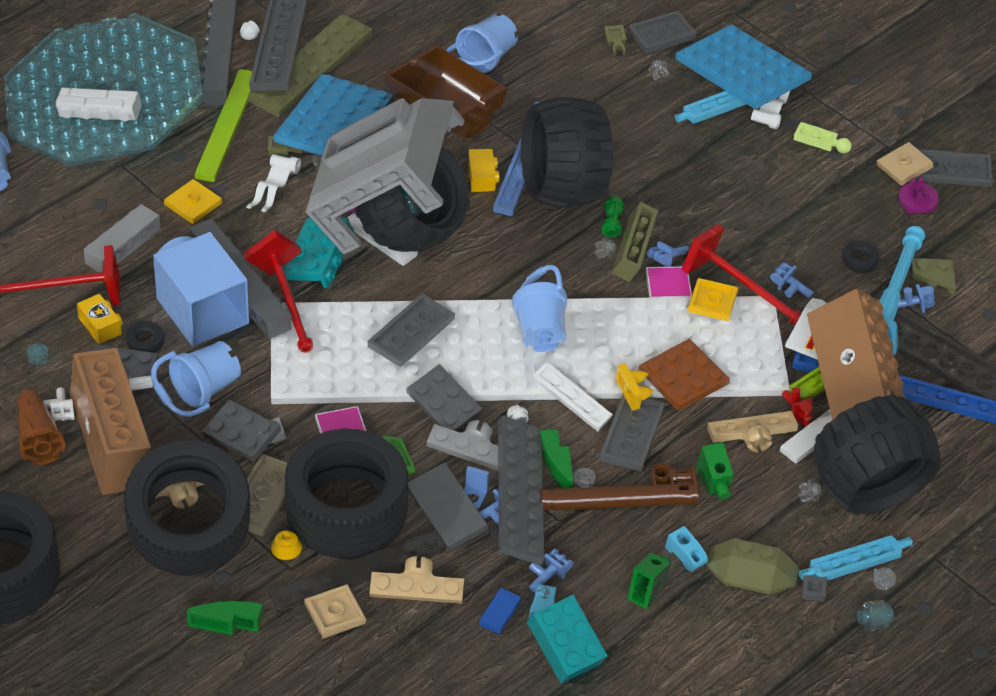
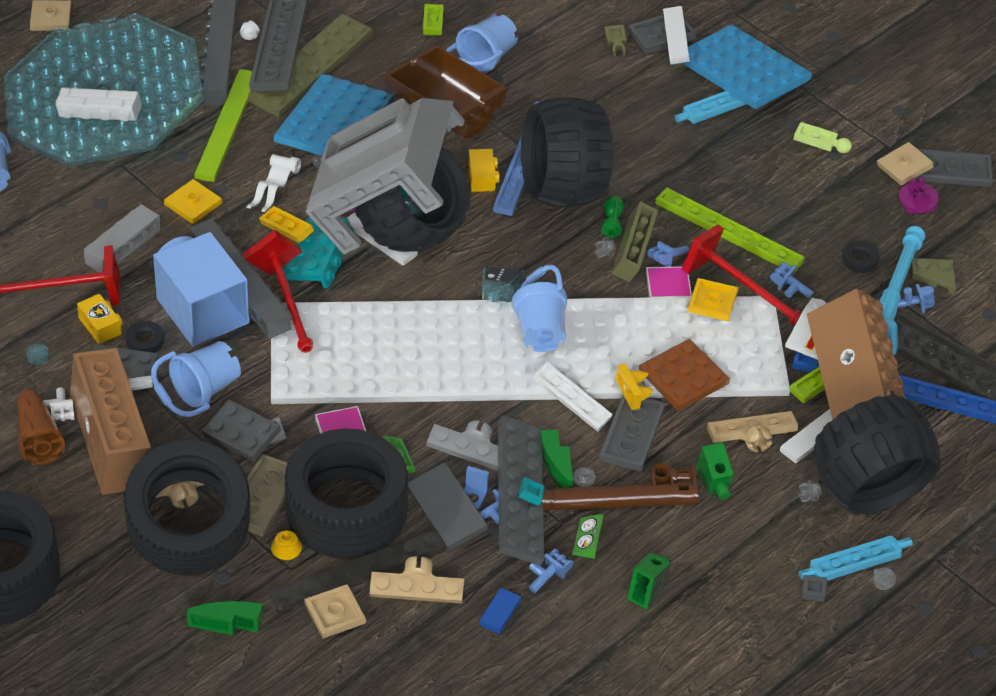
(50, 15): none -> tan plate
(280, 149): olive plate -> none
(286, 224): none -> yellow plate
(411, 330): dark grey plate -> none
(433, 19): none -> lime plate
(444, 399): dark grey plate -> none
(500, 283): none -> clear light blue torso
(518, 413): white plate -> none
(531, 491): none -> teal tile
(544, 597): medium azure leg -> none
(567, 639): teal brick -> none
(588, 536): none -> slope
(659, 66): clear plate -> none
(676, 35): none -> white tile
(686, 549): medium azure leg -> none
(732, 231): none -> lime tile
(752, 566): olive wedge -> none
(769, 113): white flag -> none
(801, 409): red arm -> none
(875, 615): clear light blue head -> none

